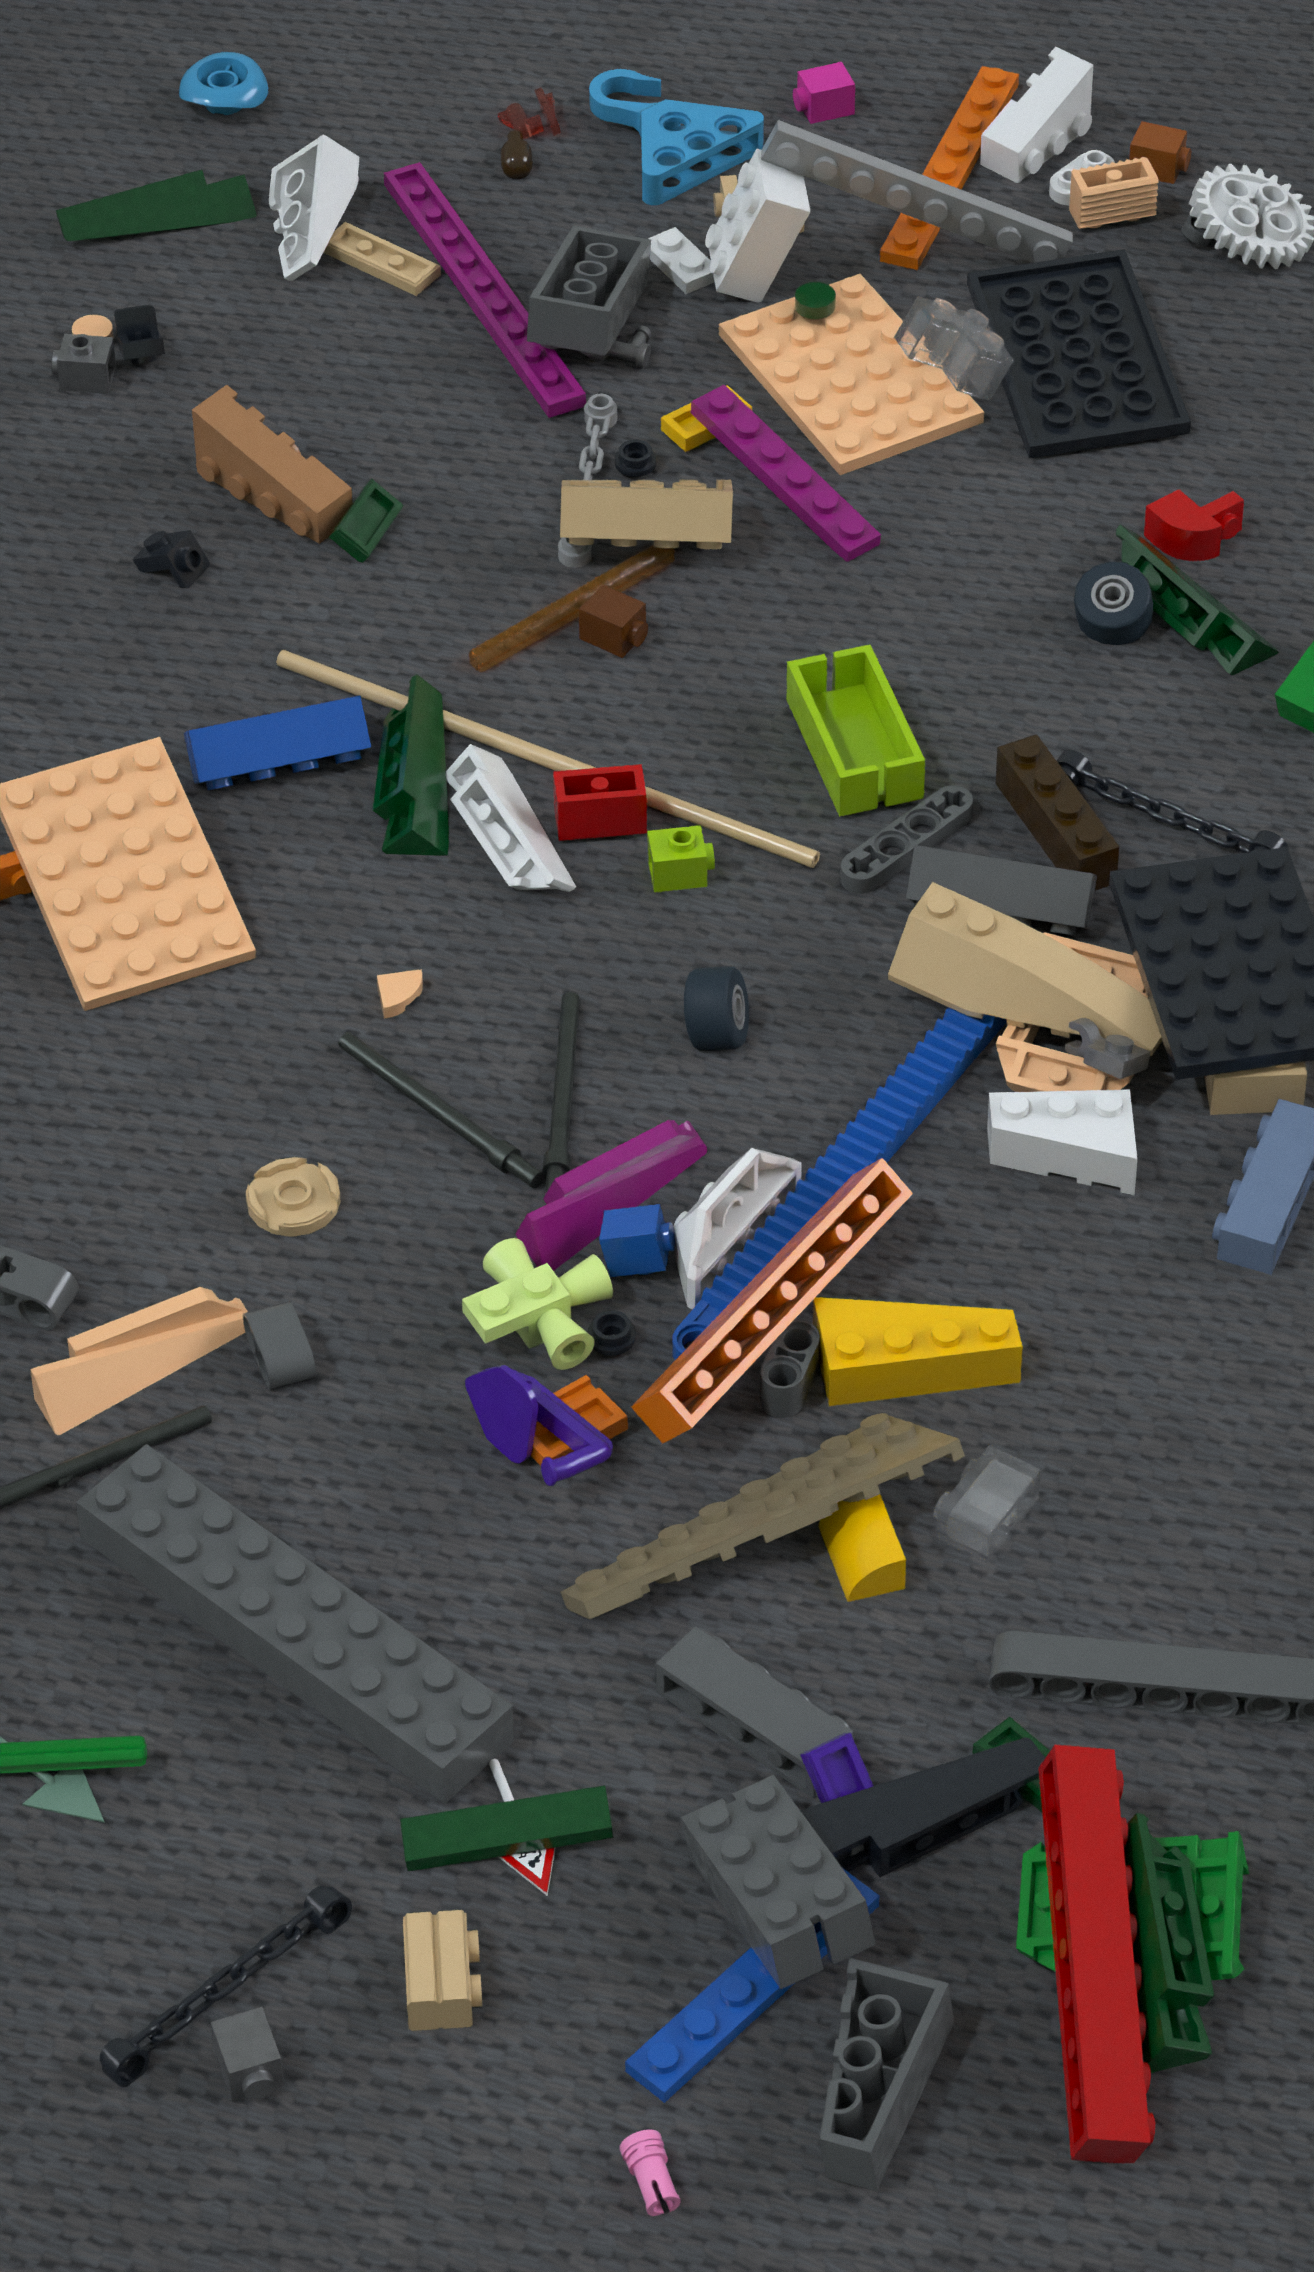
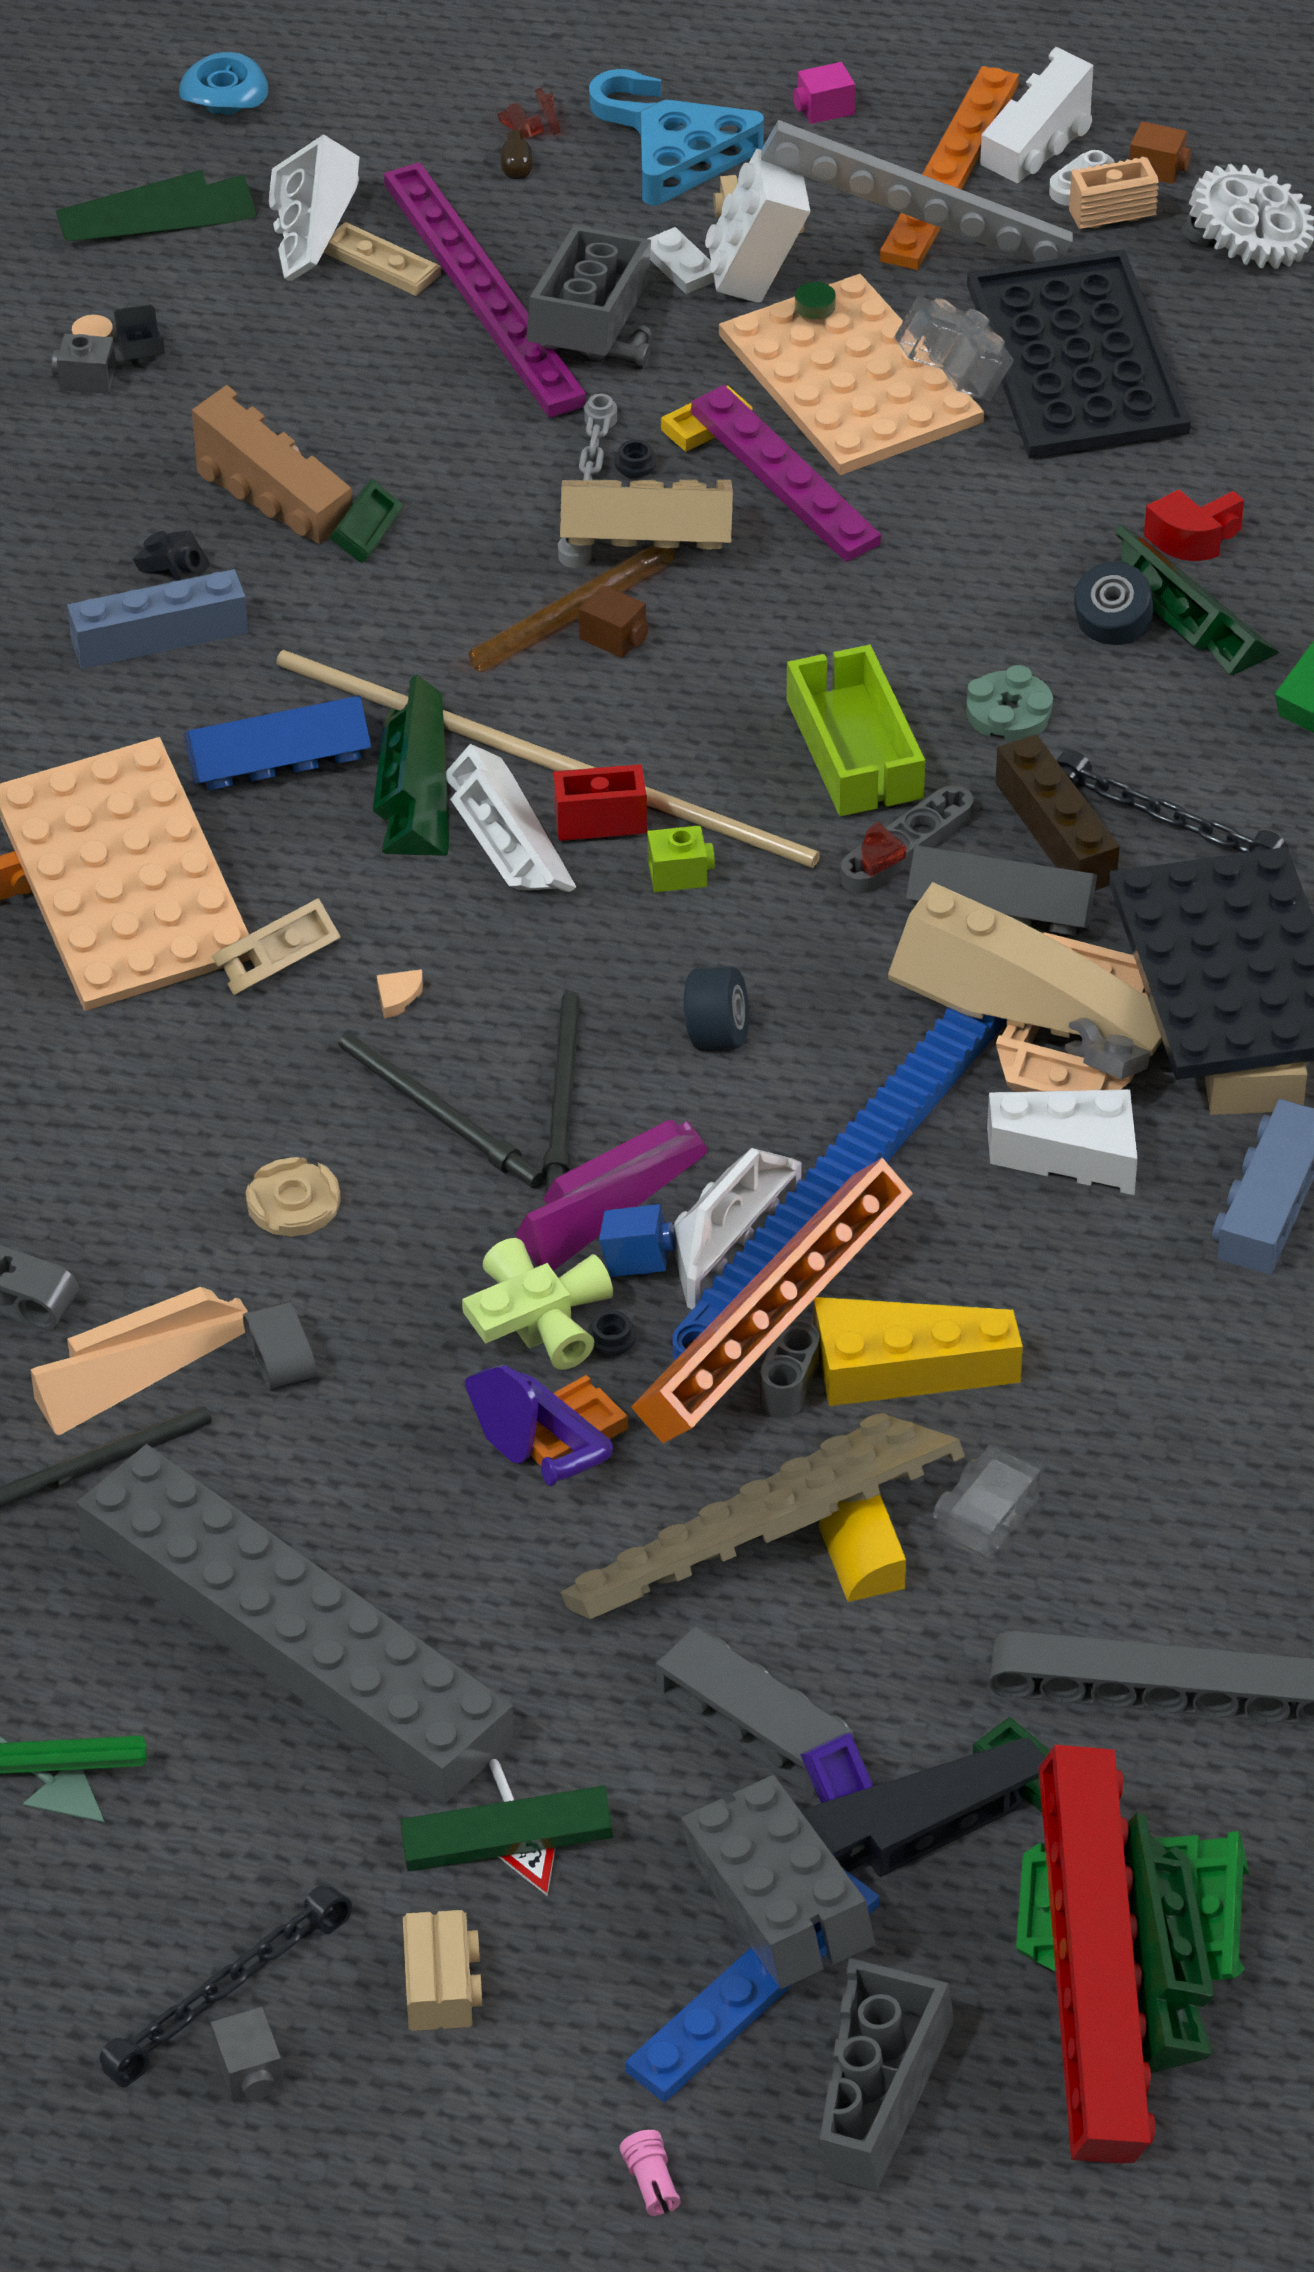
(157, 618): none -> sand blue brick
(277, 945): none -> tan plate
(880, 850): none -> clear red tile
(1013, 685): none -> sand green plate

